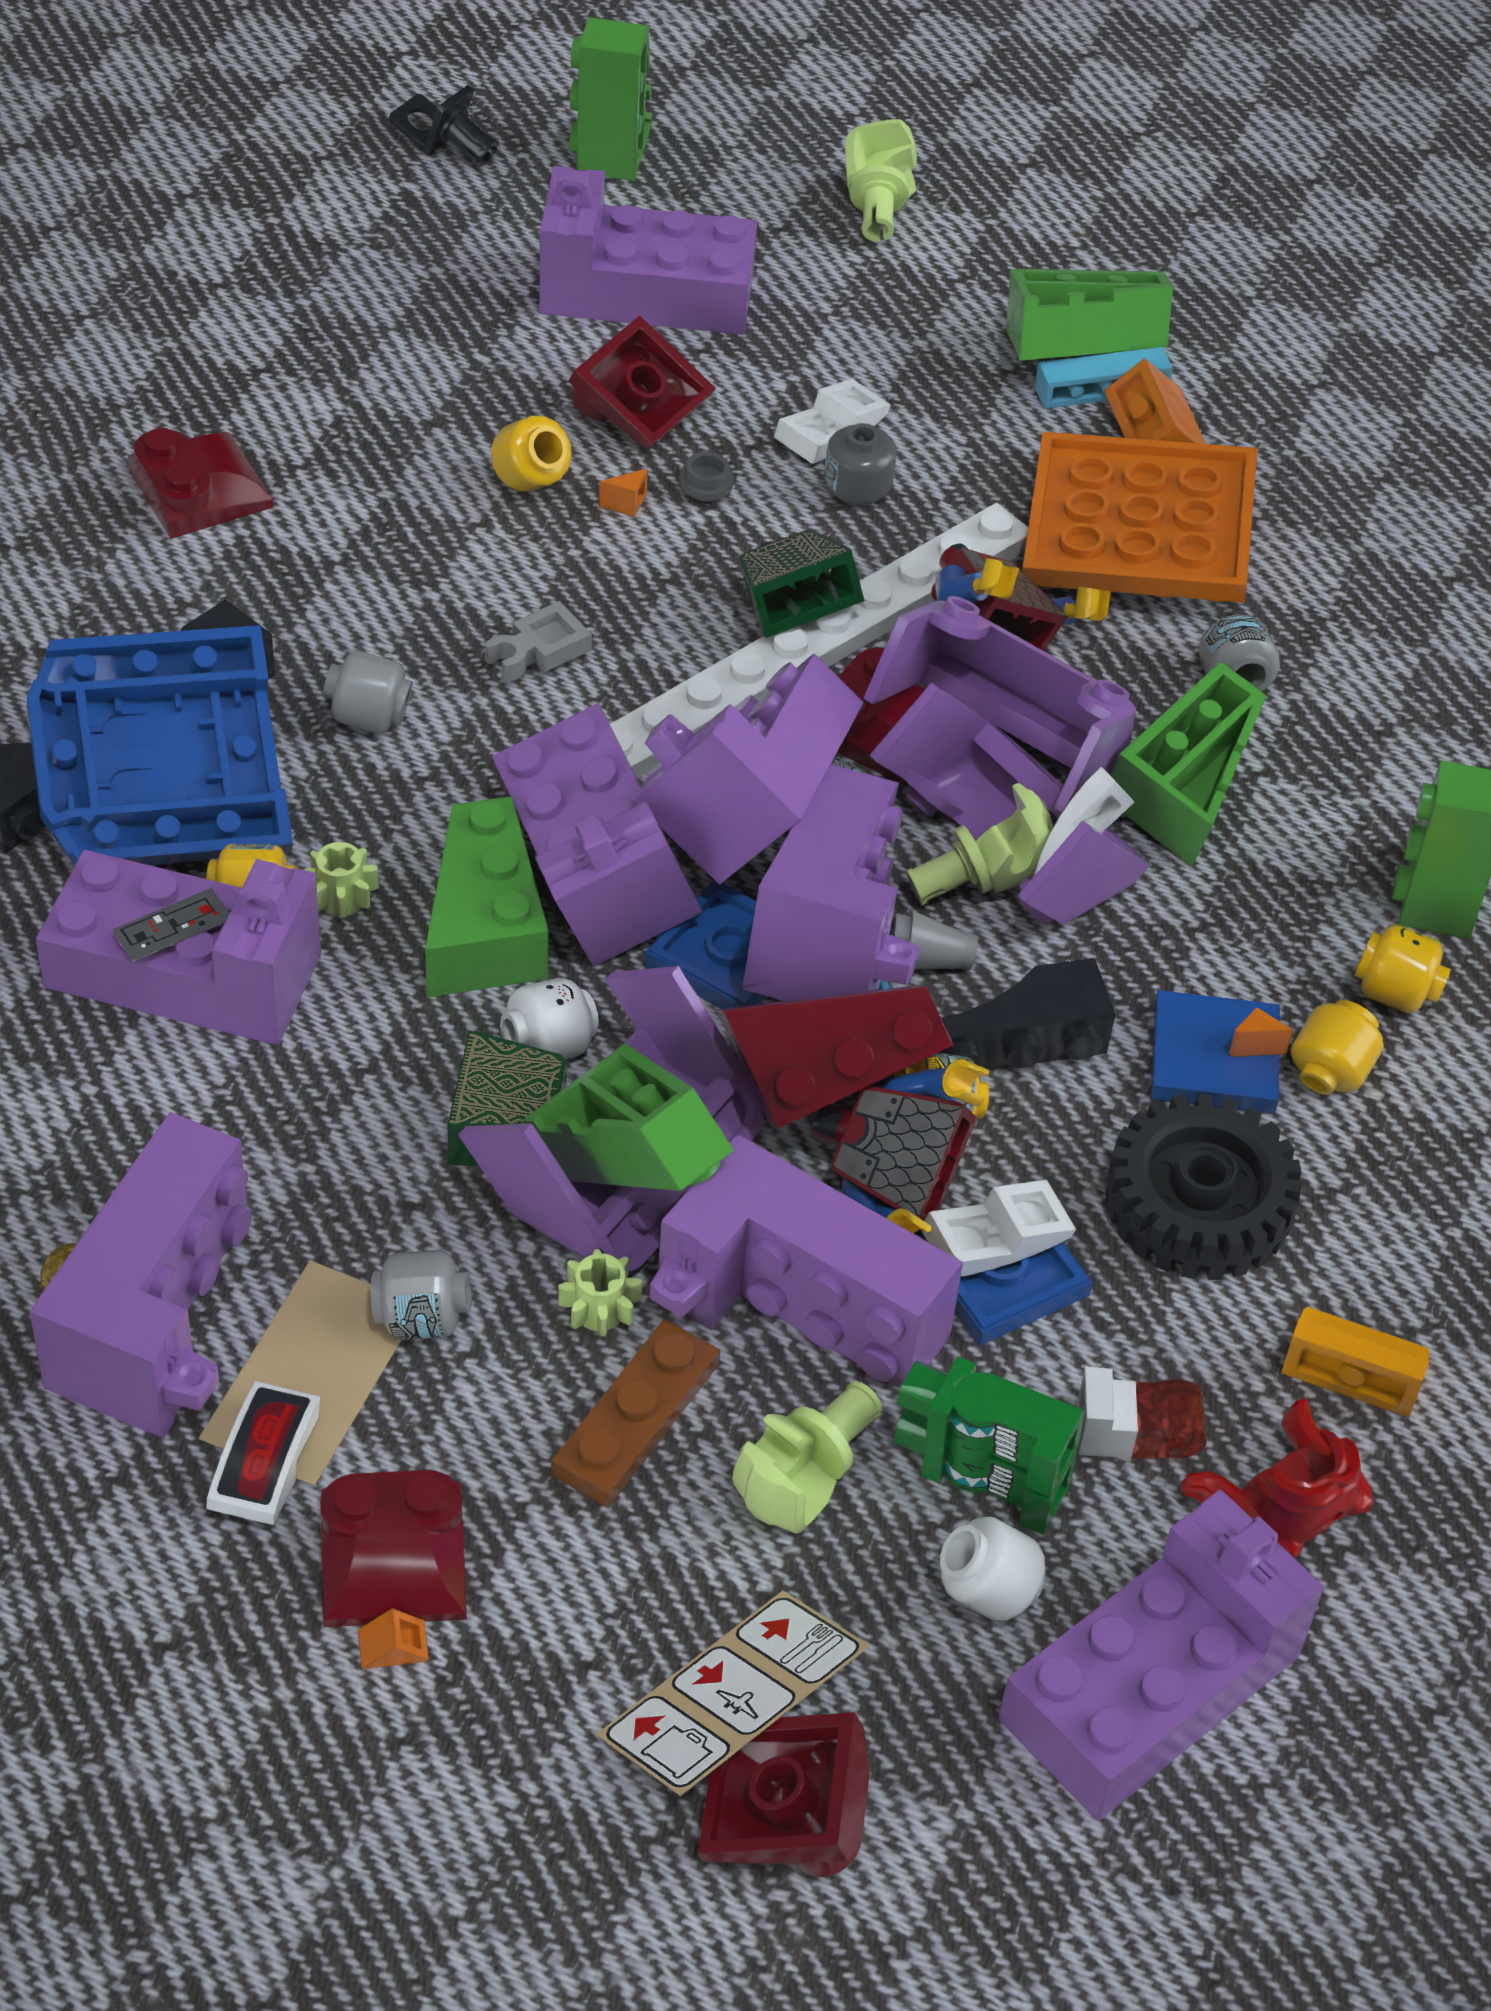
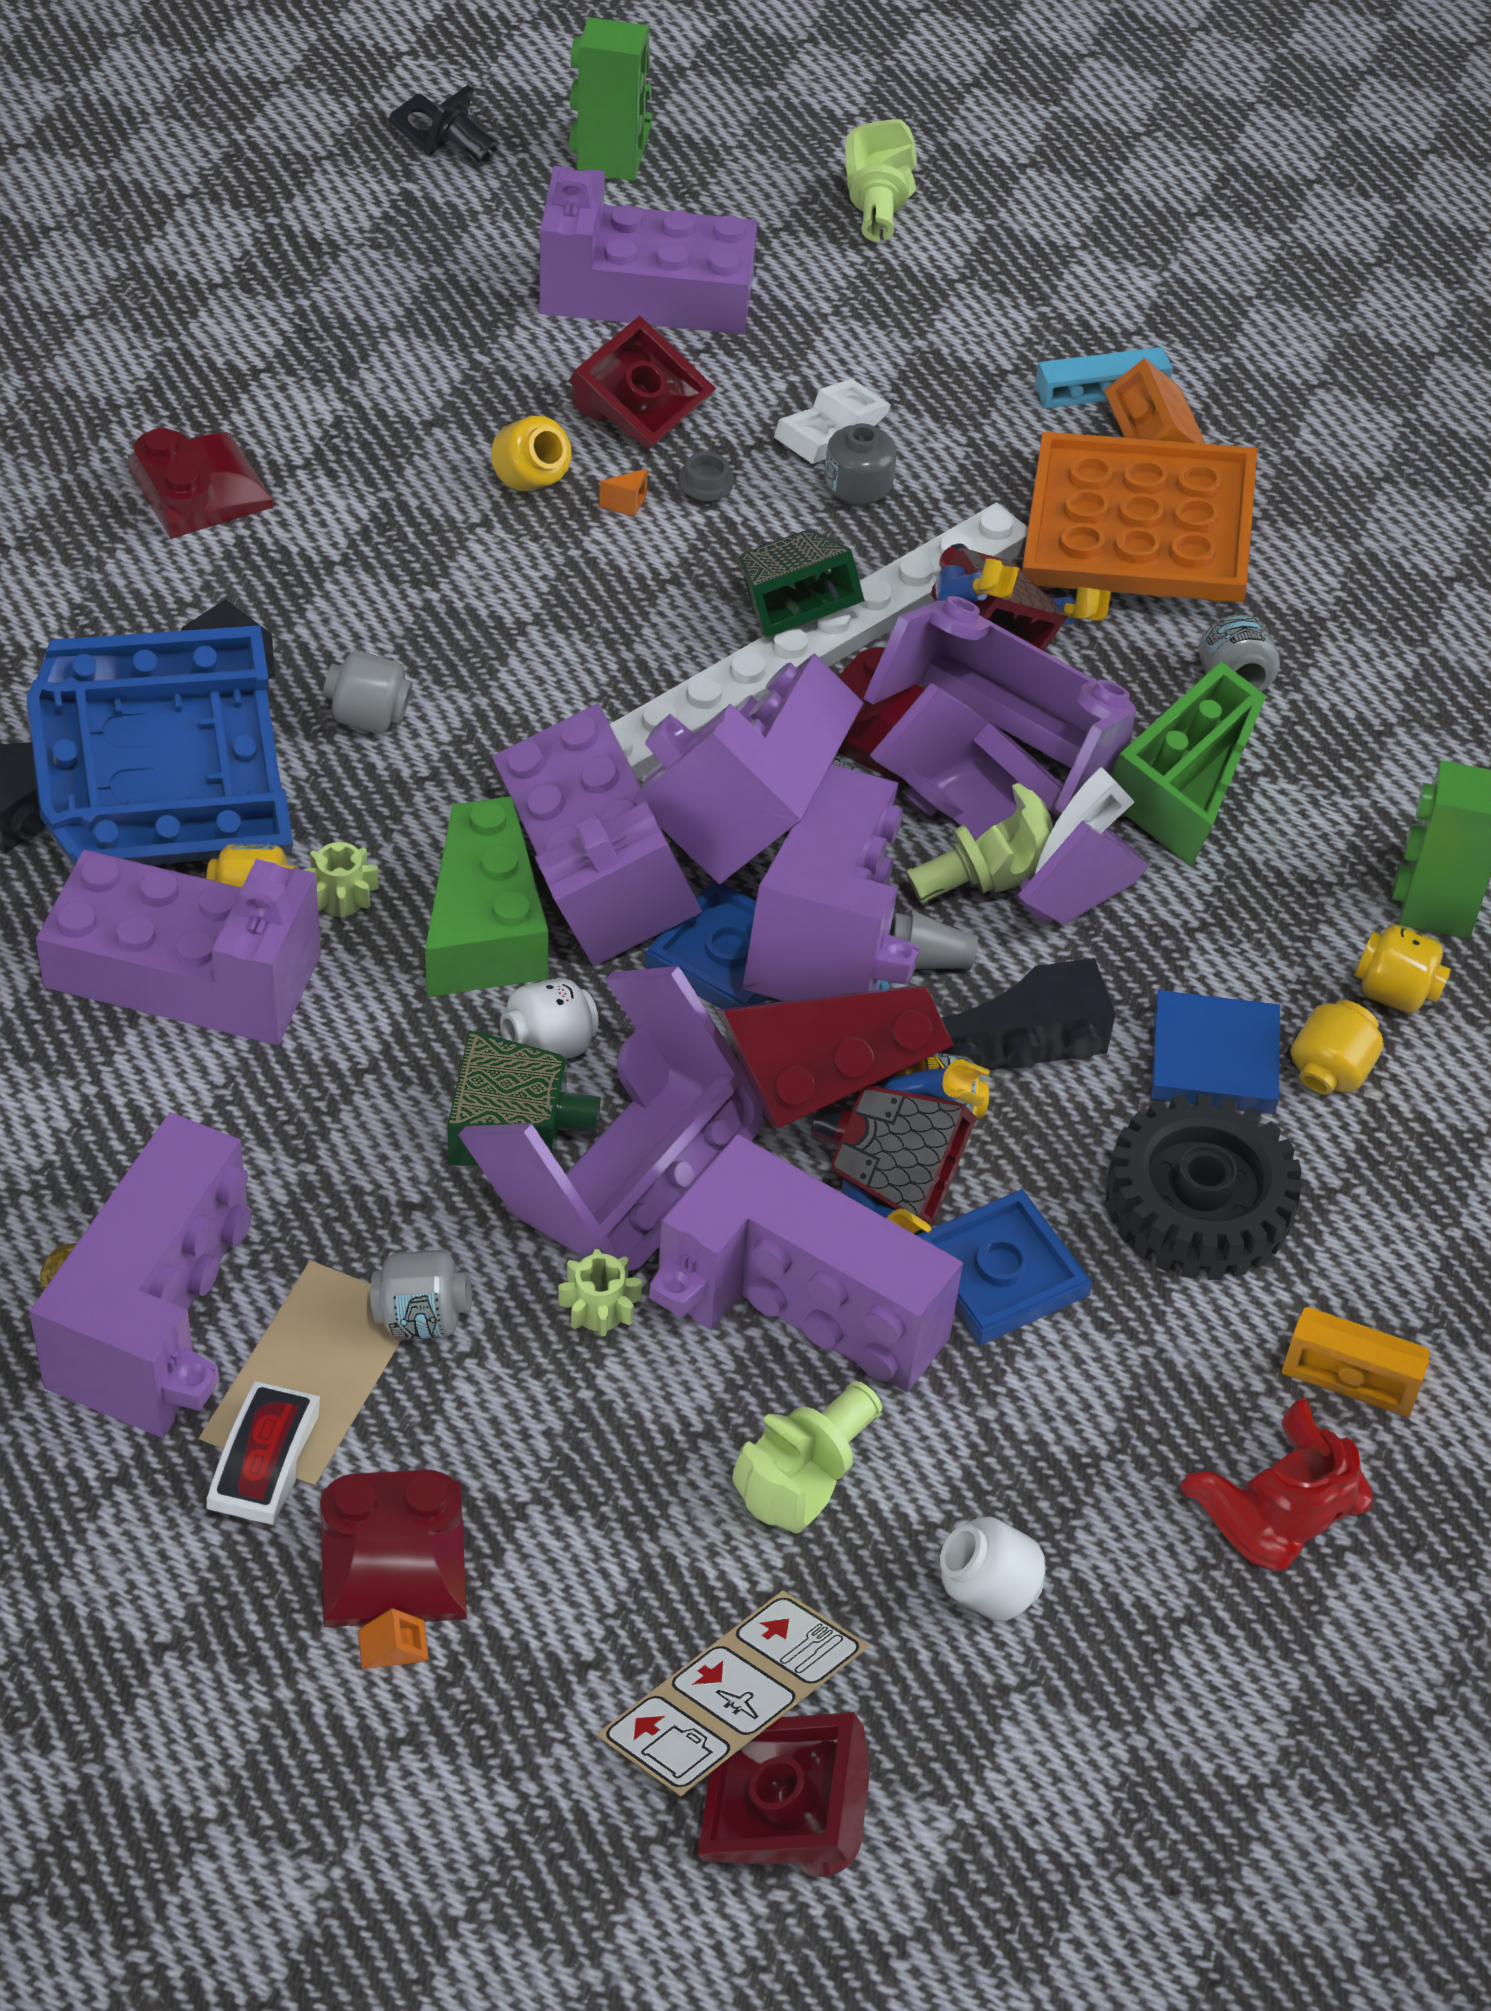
(171, 924): dark grey sticker -> none
(542, 638): light grey plate -> none
(631, 1127): bright green wedge -> none
(635, 1413): dark orange plate -> none
(990, 1437): green hips -> none
(1003, 1230): white slope -> none
(1087, 312): bright green wedge -> none
(1140, 1417): leg -> none
(1163, 1656): medium lavender hinge -> none
(1260, 1036): orange piece -> none

